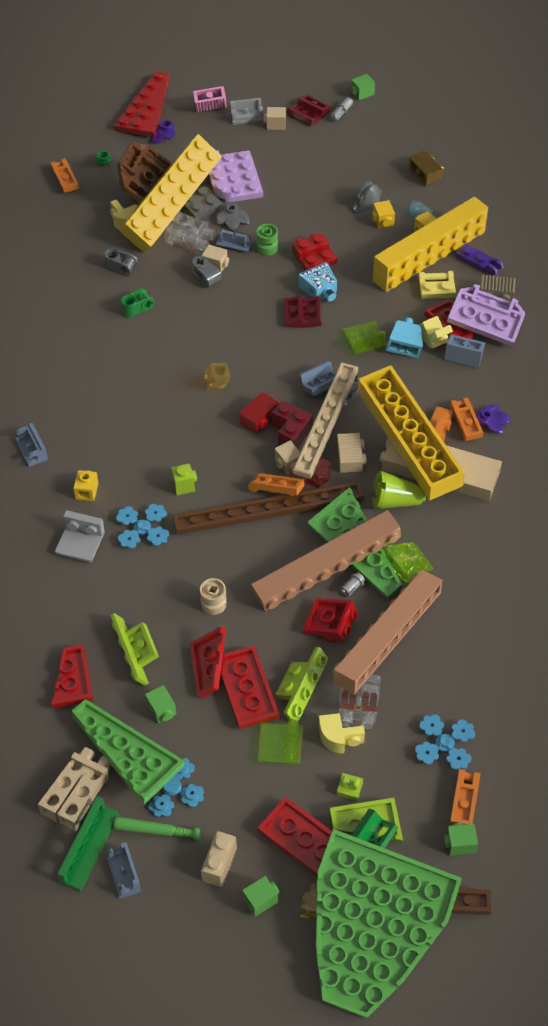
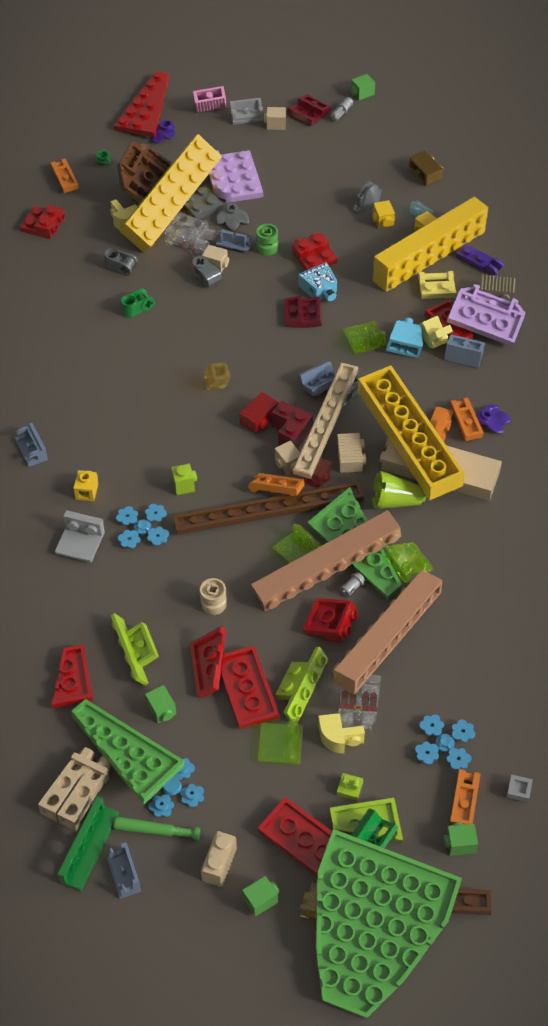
(43, 221): none -> red plate
(296, 544): none -> clear neon green hinge
(519, 788): none -> light grey plate

